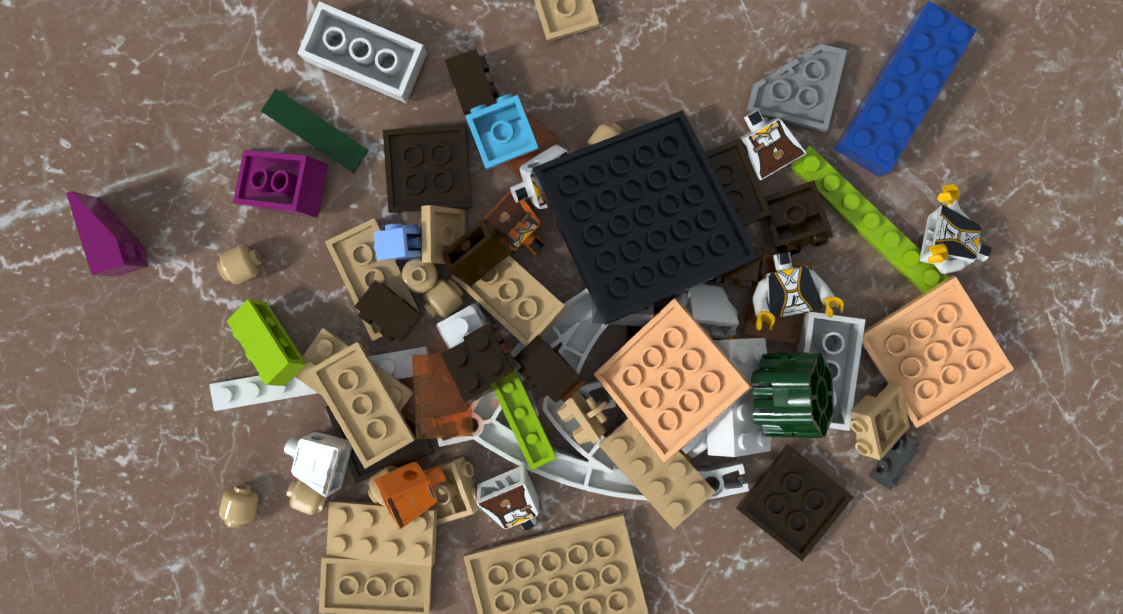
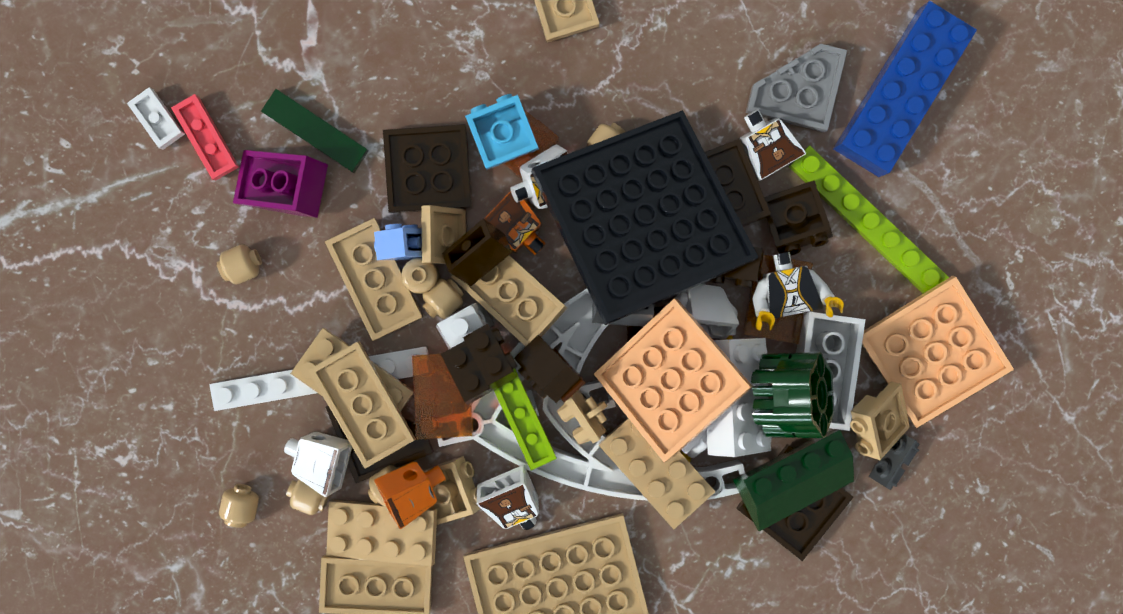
(105, 239): magenta slope -> none
(156, 118): none -> white plate
(205, 137): none -> coral plate
(266, 343): lime brick -> none
(362, 52): white brick -> none
(387, 311): dark brown brick -> none
(470, 80): dark brown brick -> none
(796, 479): none -> dark green slope
(951, 236): torso -> none

